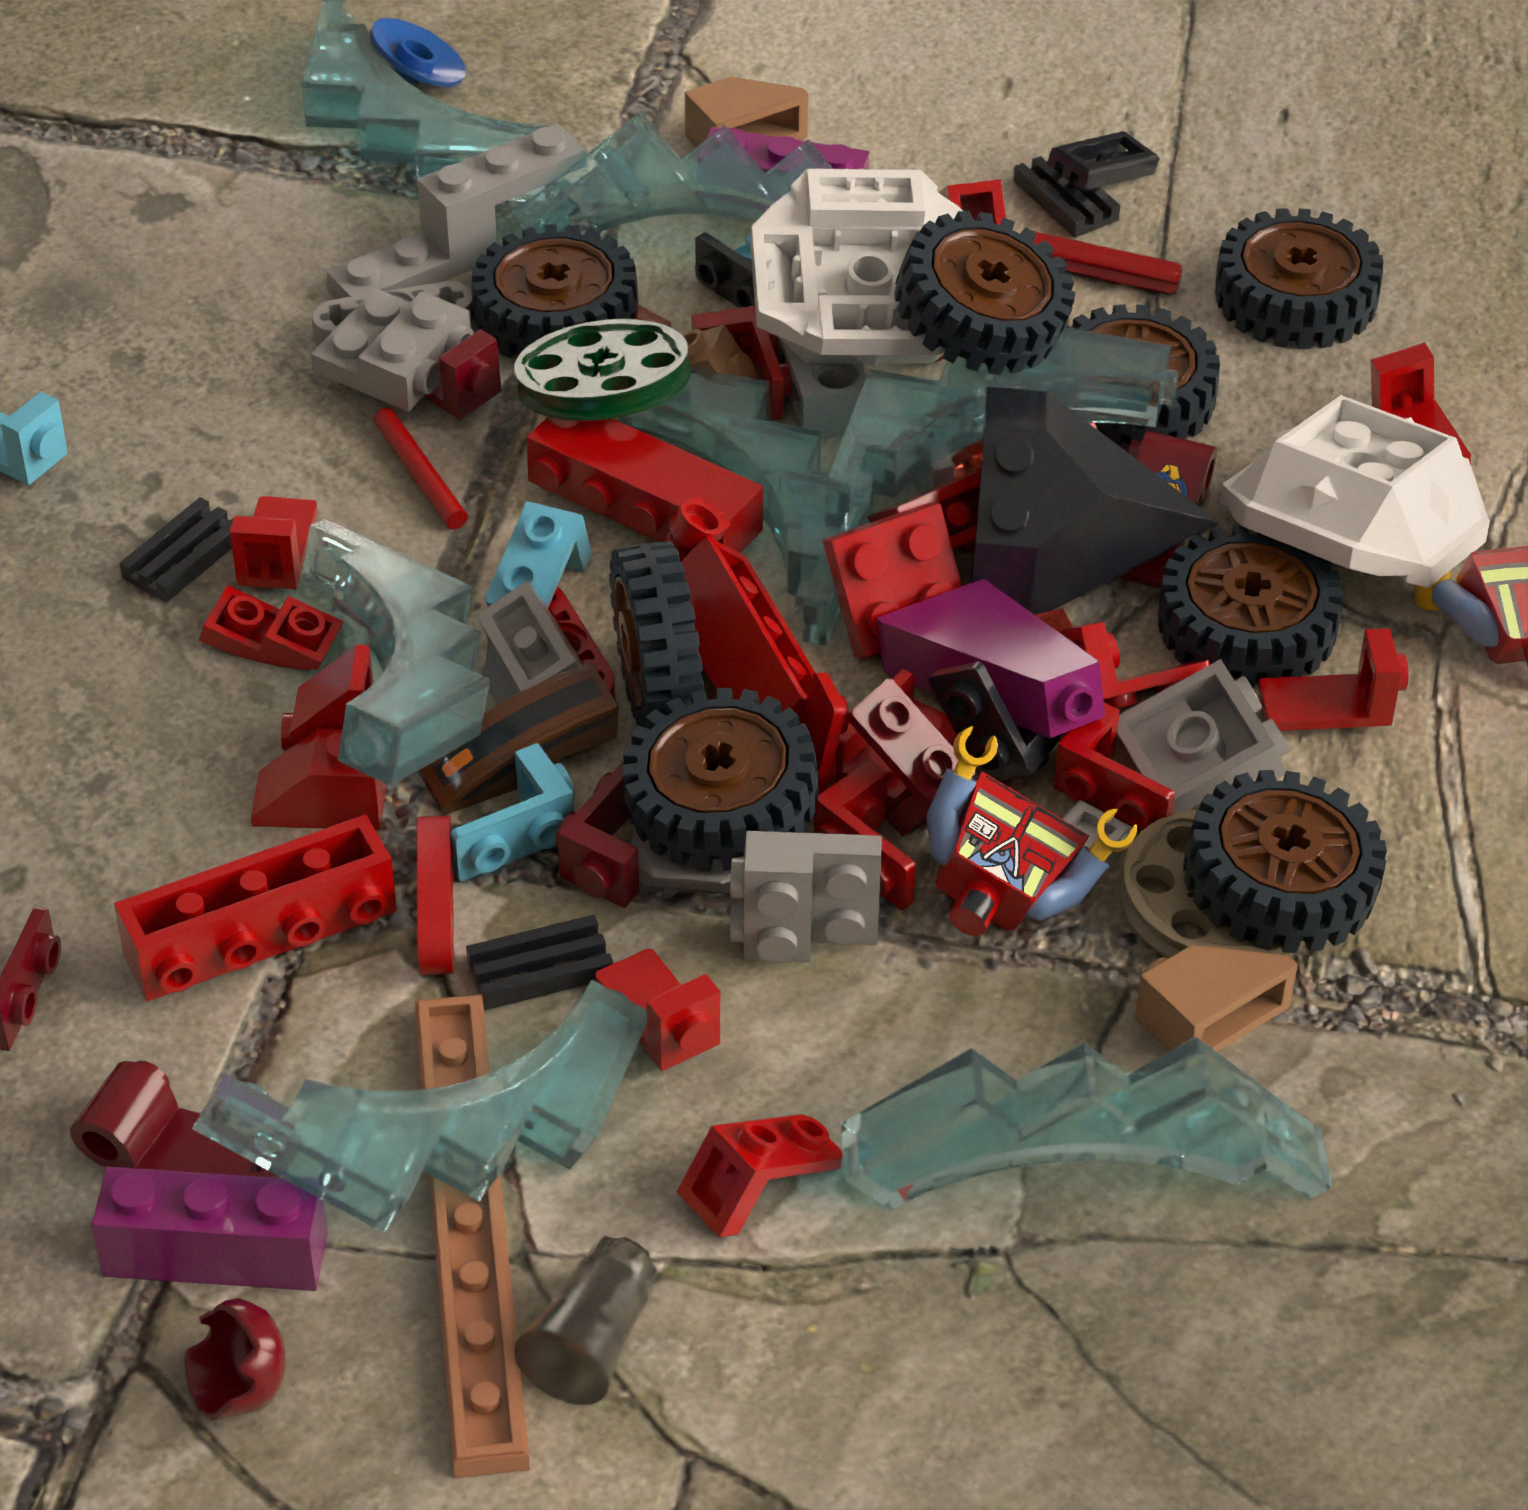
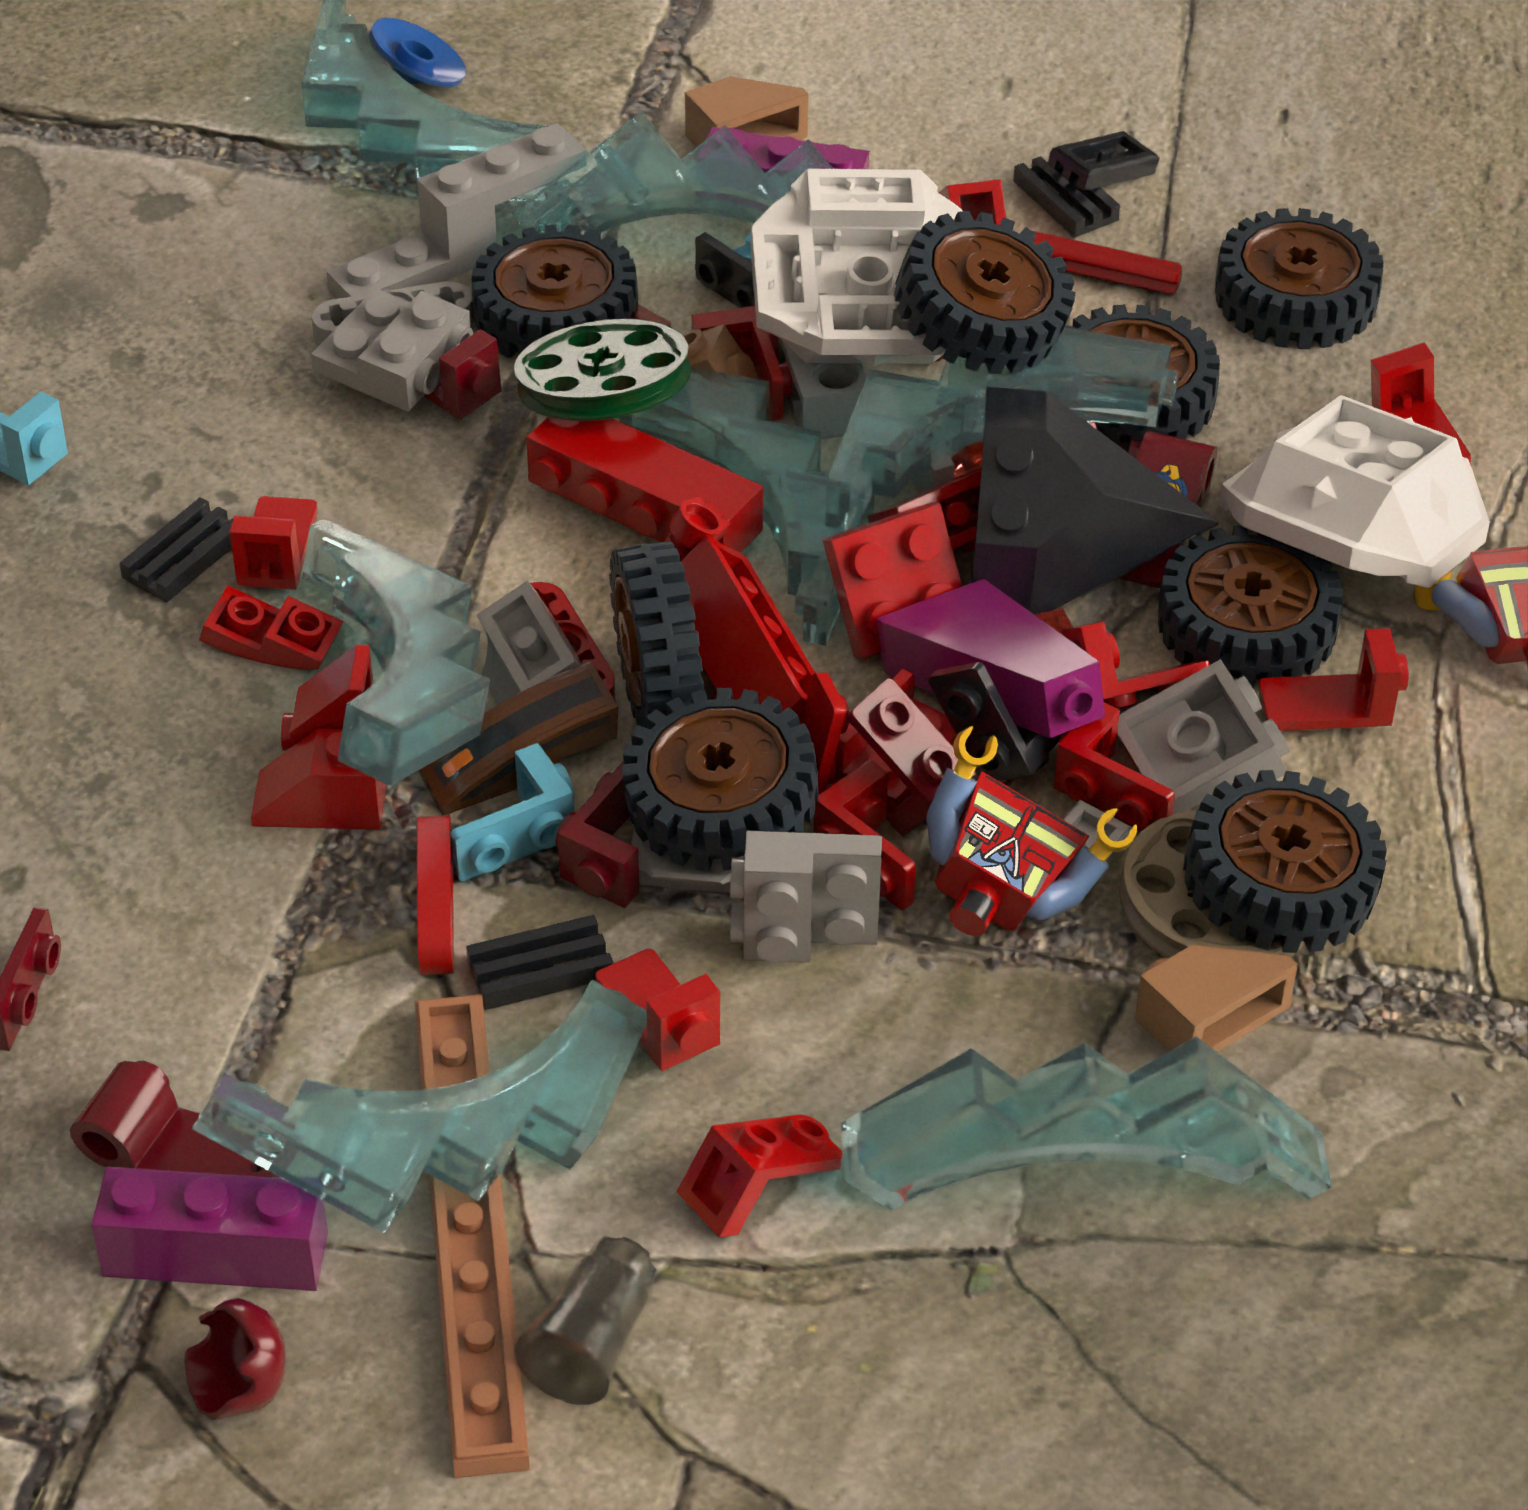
(256, 907): red brick -> none
(420, 468): red bar -> none
(540, 550): medium azure bracket -> none

